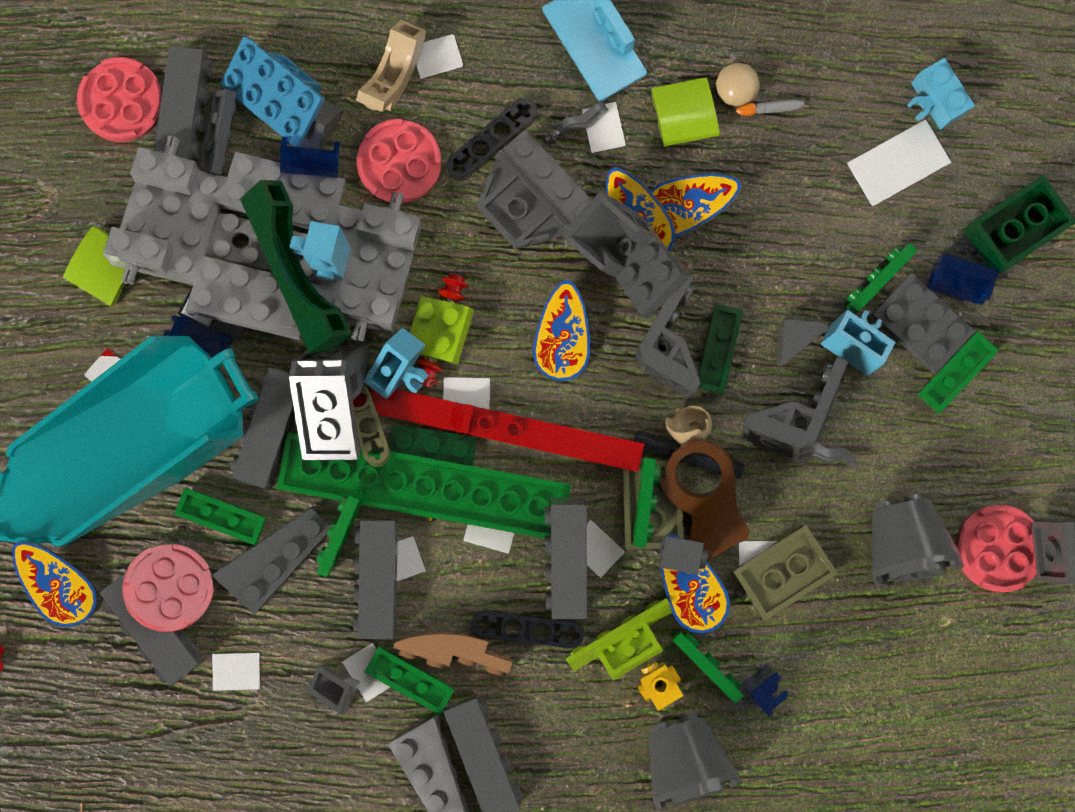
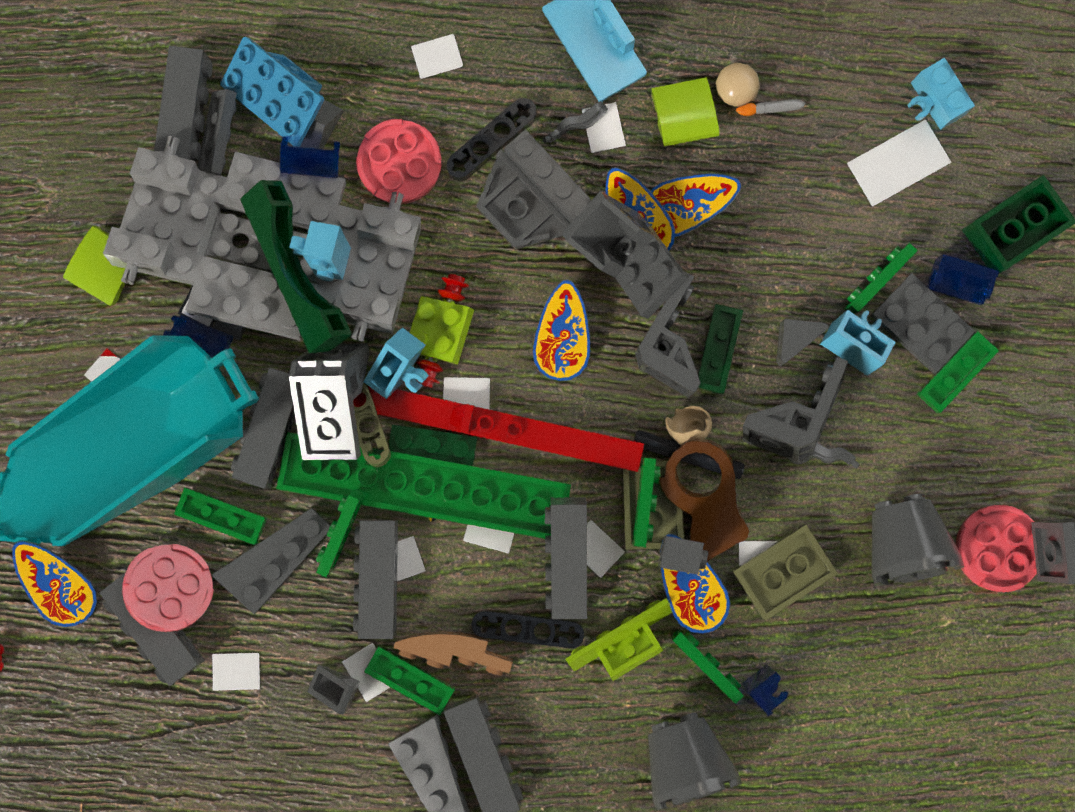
(120, 99): coral tile -> none
(394, 69): tan arch -> none
(663, 694): yellow brick -> none

